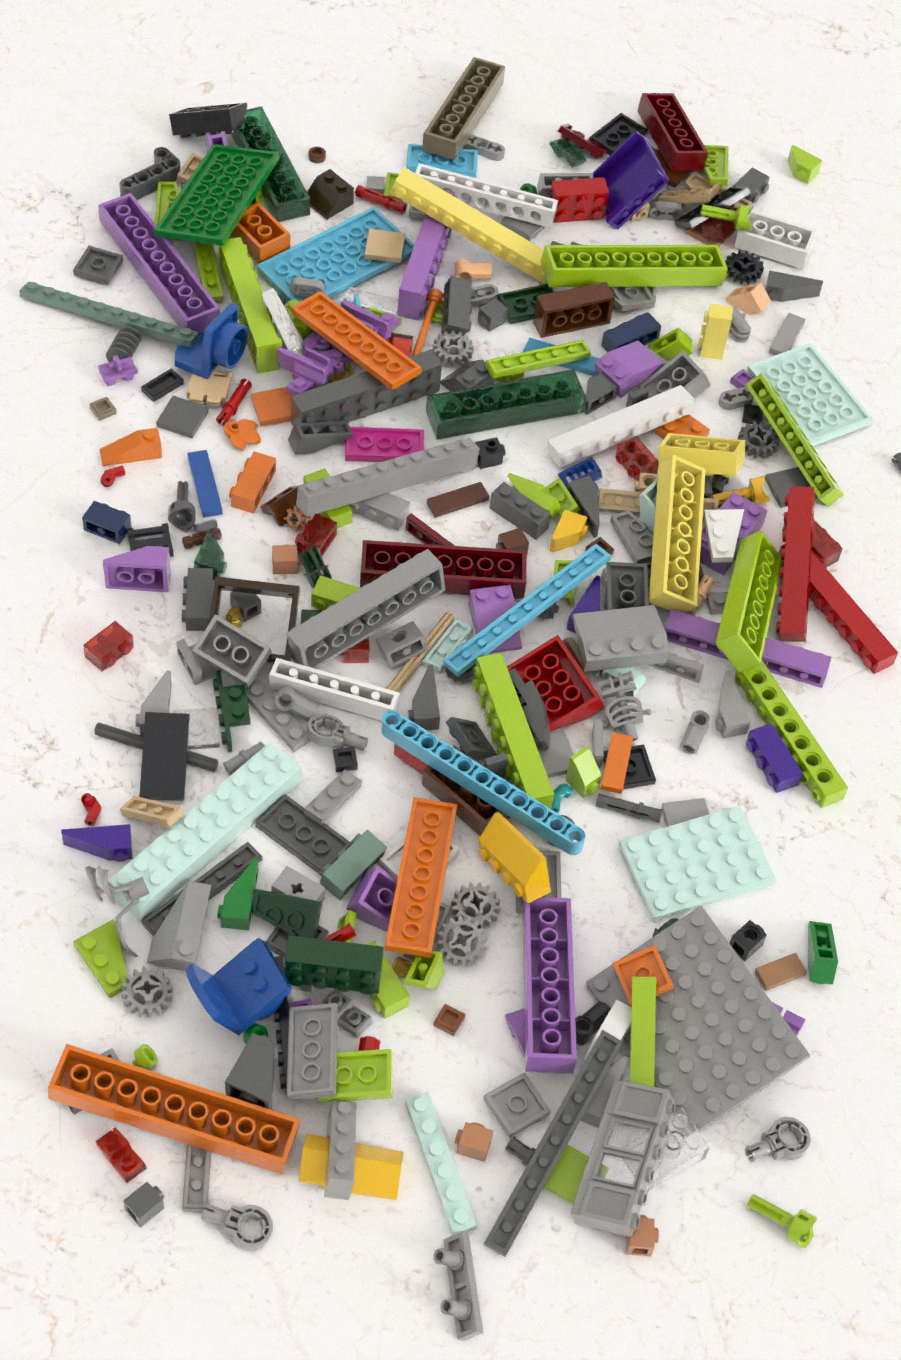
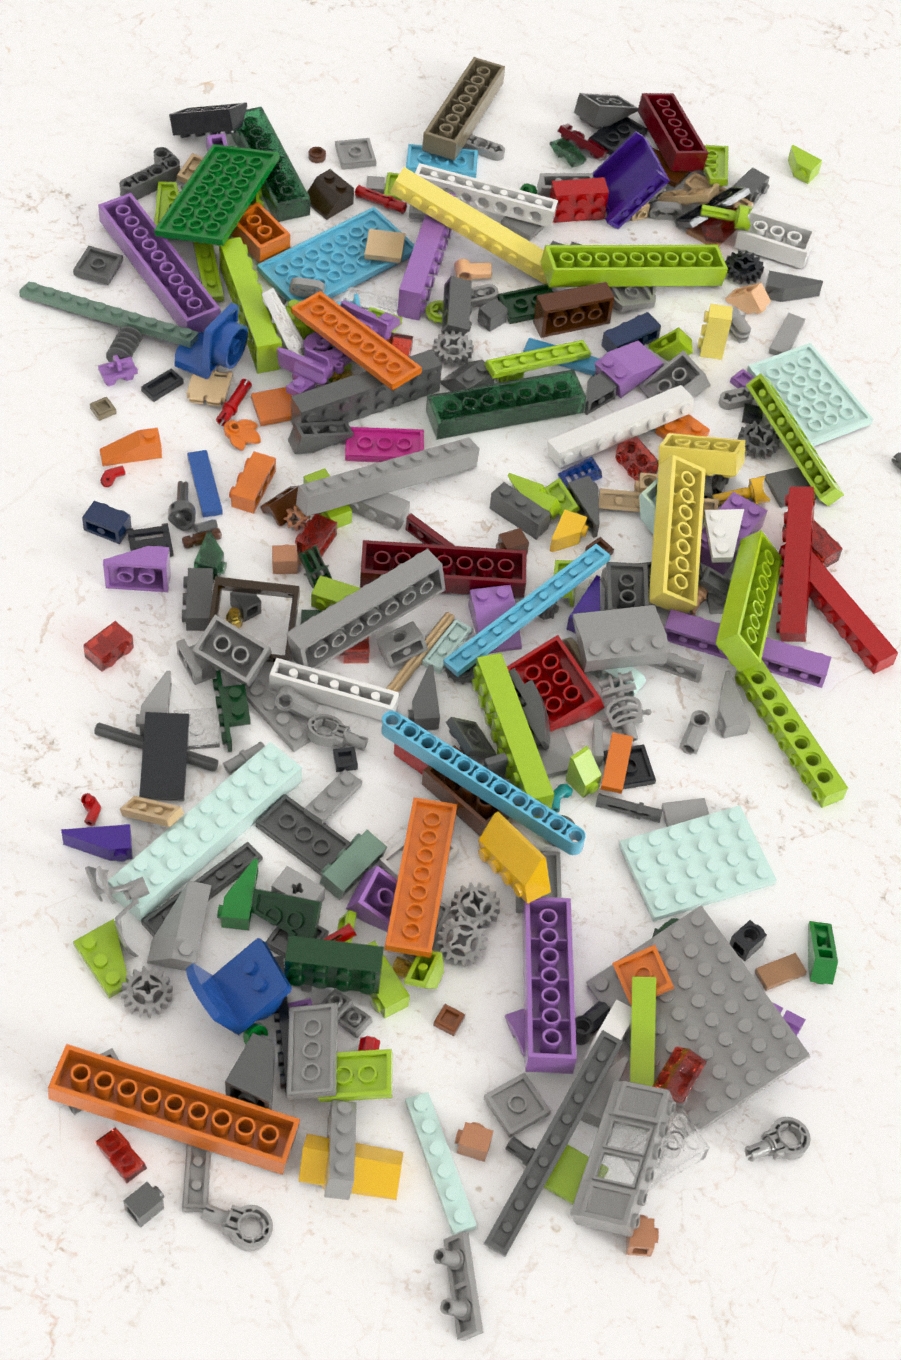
(145, 1057): lime tile -> none
(182, 416): dark grey tile -> none
(355, 153): none -> light grey tile
(434, 298): orange piece -> none
(457, 499): reddish brown tile -> none
(490, 453): black brick -> none
(602, 109): none -> dark grey slope
(634, 536): light grey wing -> none
(637, 396): dark grey plate -> none
(680, 1073): none -> clear red brick
(715, 582): none -> dark grey tile
(773, 758): dark purple brick -> none
(797, 1225): lime piece -> none

